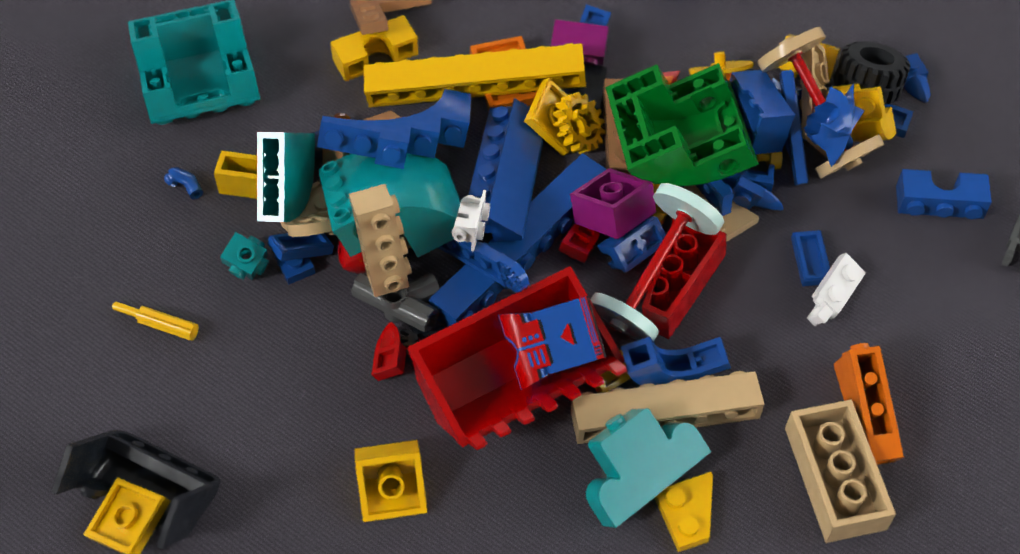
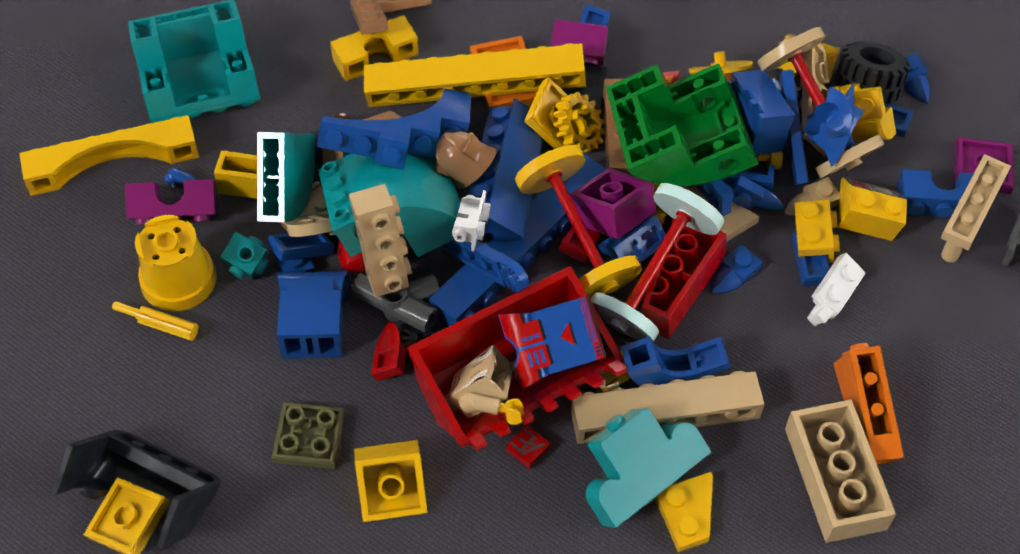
(53, 166): none -> yellow arch
(170, 278): none -> yellow piece
(198, 201): none -> magenta arch
(308, 435): none -> olive tile
(312, 313): none -> blue piece
(462, 157): none -> medium nougat helmet
(483, 387): none -> tan torso
(528, 446): none -> red tile
(551, 171): none -> yellow piece
(735, 270): none -> blue plate
(814, 229): none -> yellow bracket
(819, 190): none -> tan plate
(871, 209): none -> yellow slope
(970, 152): none -> magenta tile
(973, 207): none -> tan piece

